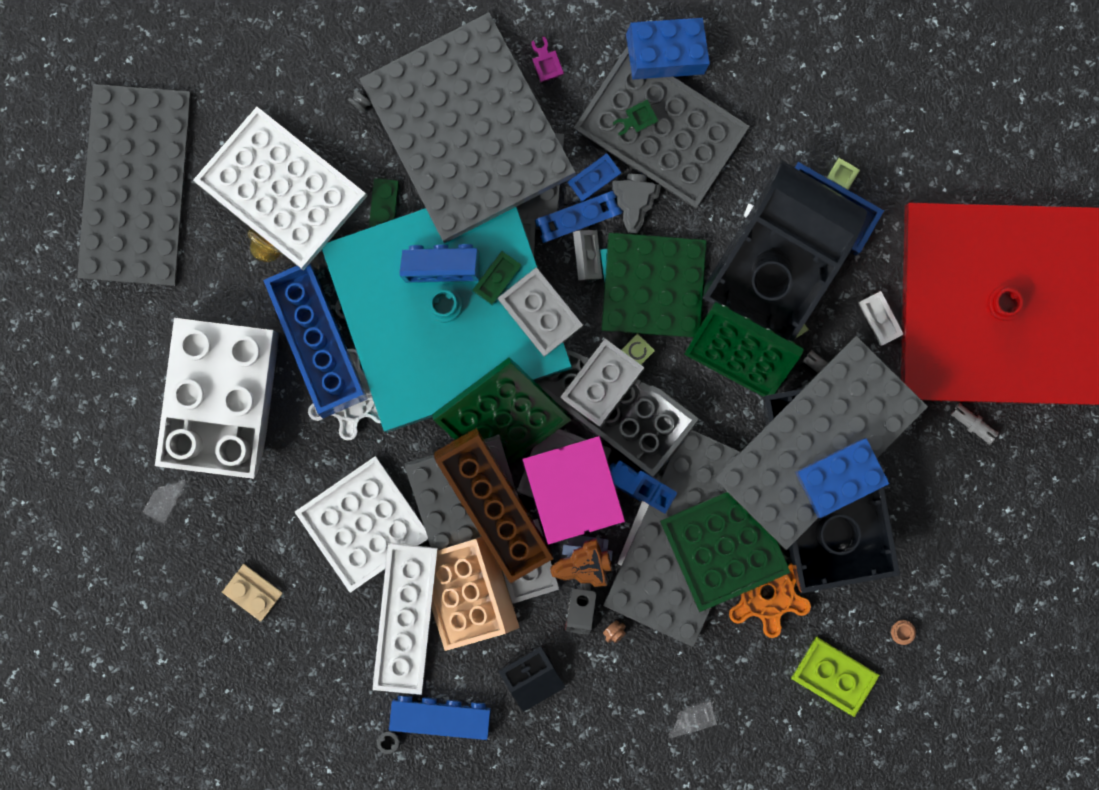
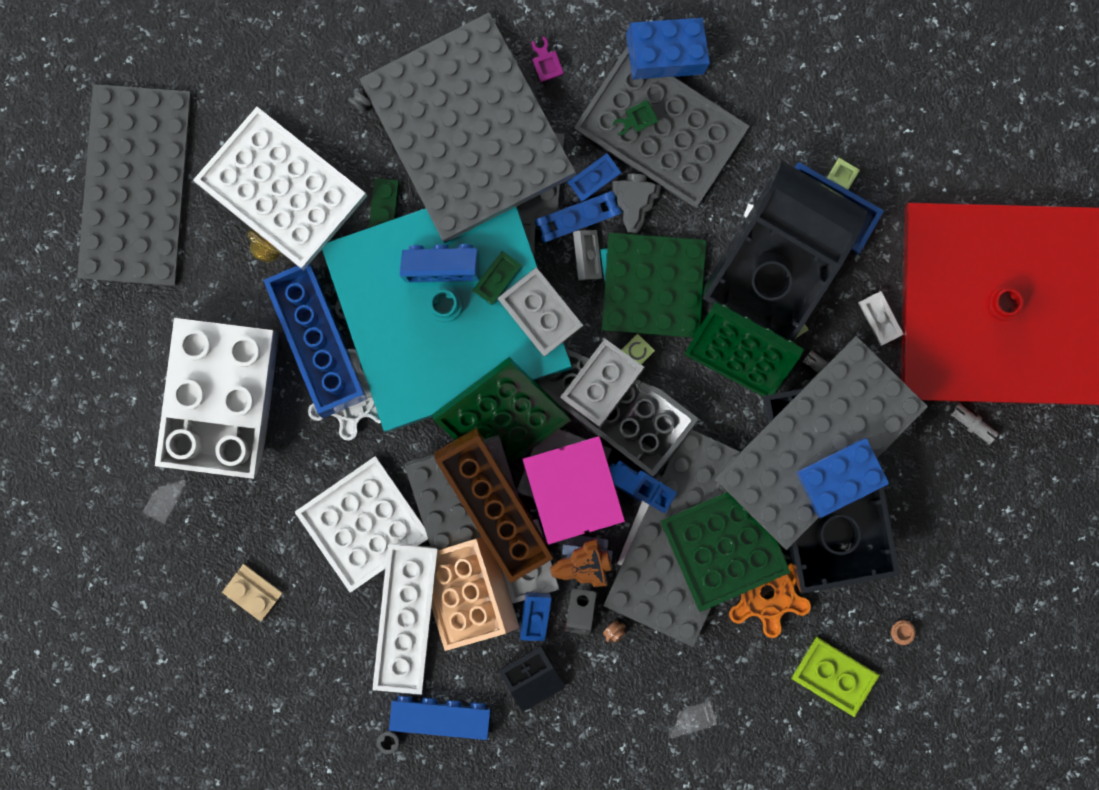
(535, 616): none -> blue plate

